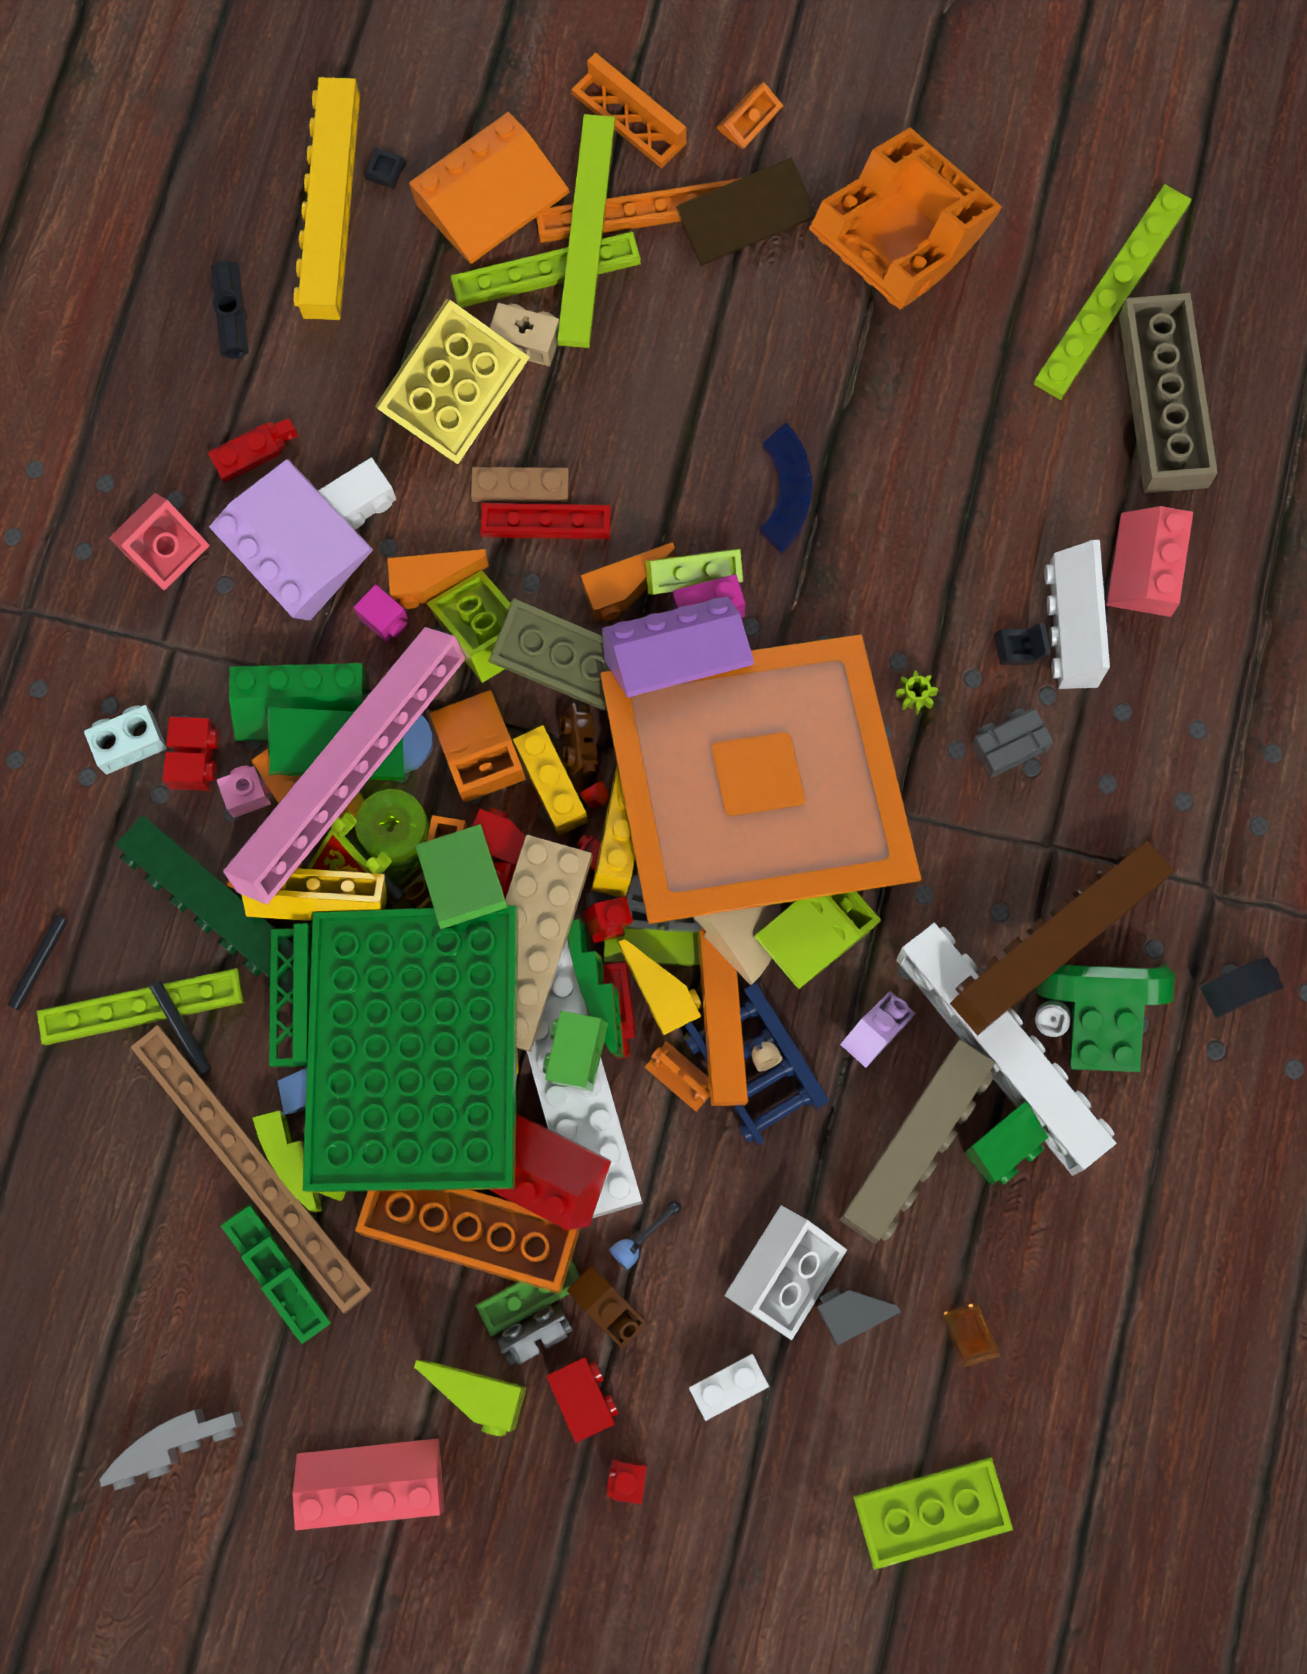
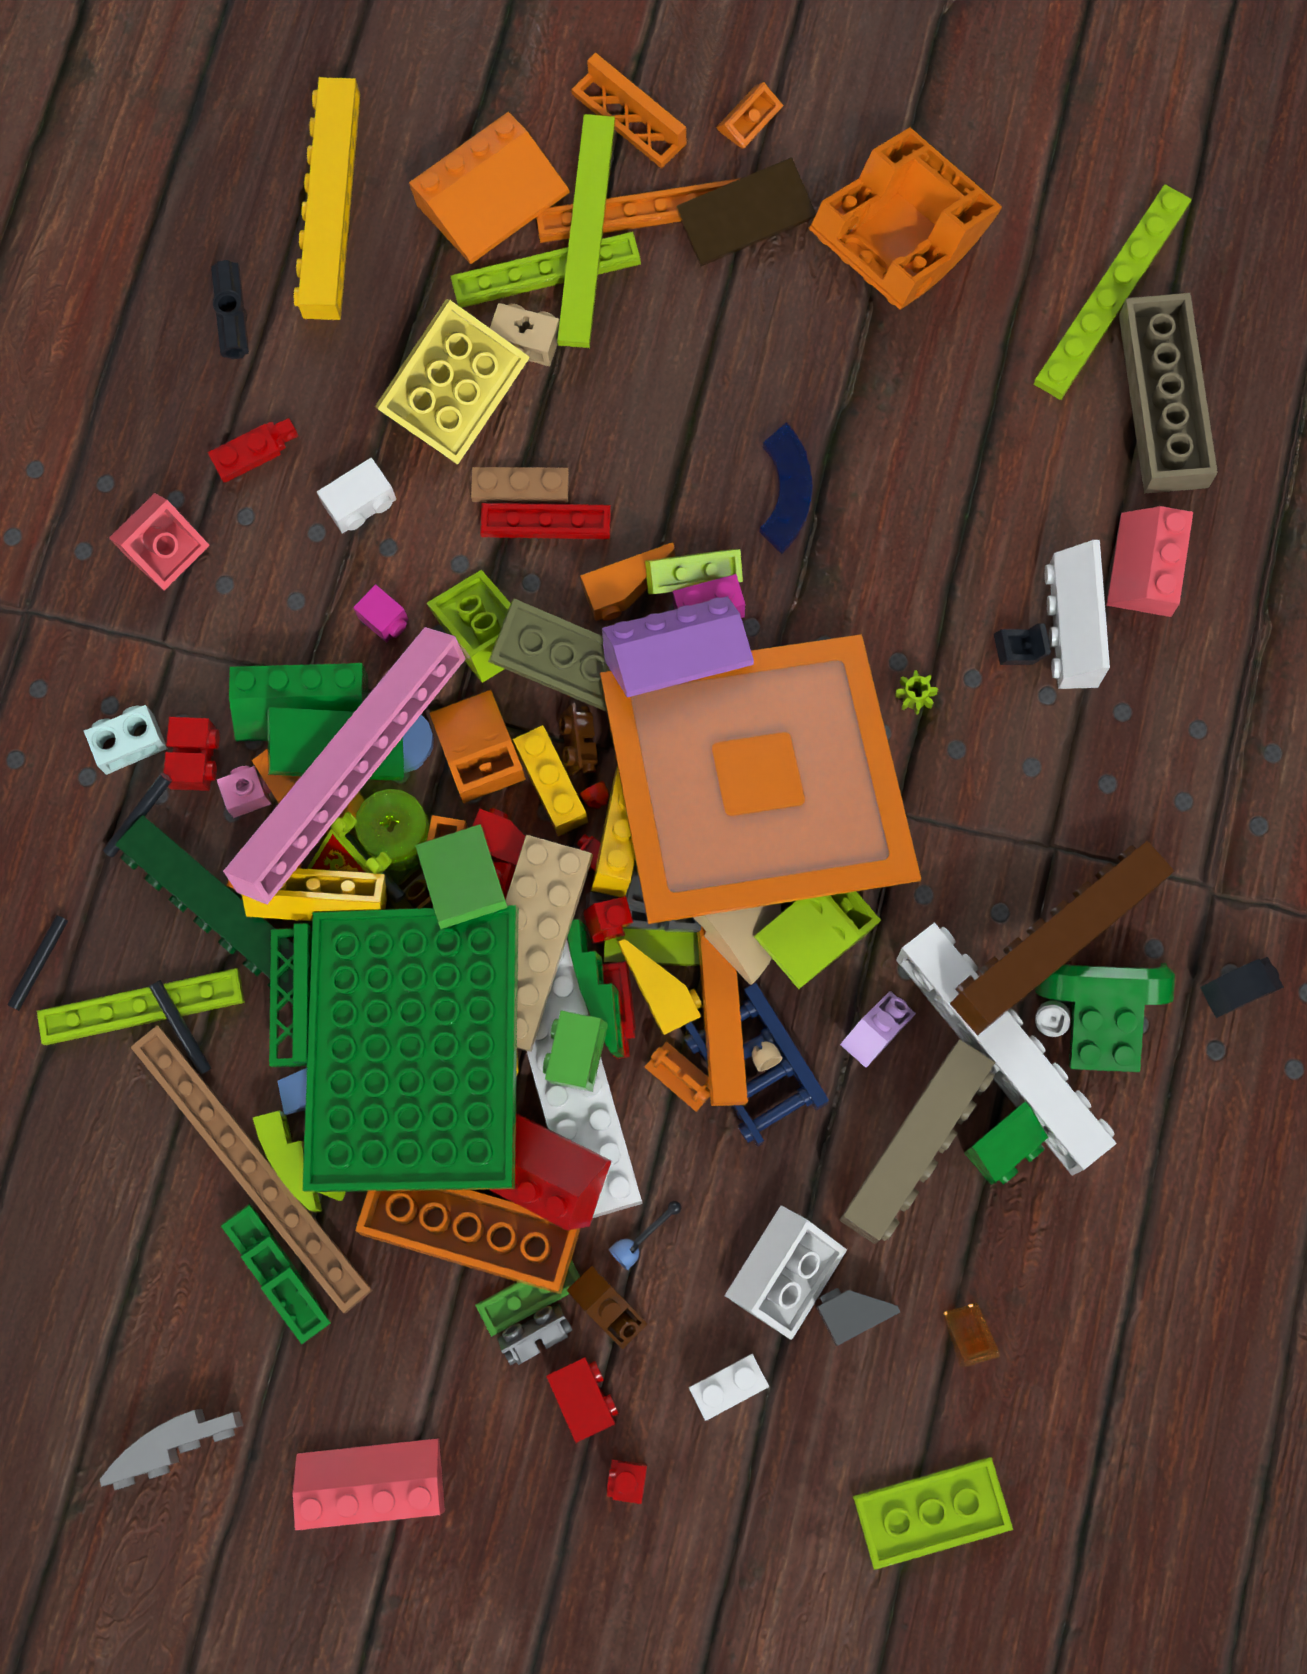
(141, 808): none -> black bar
(291, 540): lavender slope -> none
(385, 168): black tile -> none
(424, 577): orange slope -> none
(482, 1398): lime slope -> none
(1011, 742): dark grey brick -> none

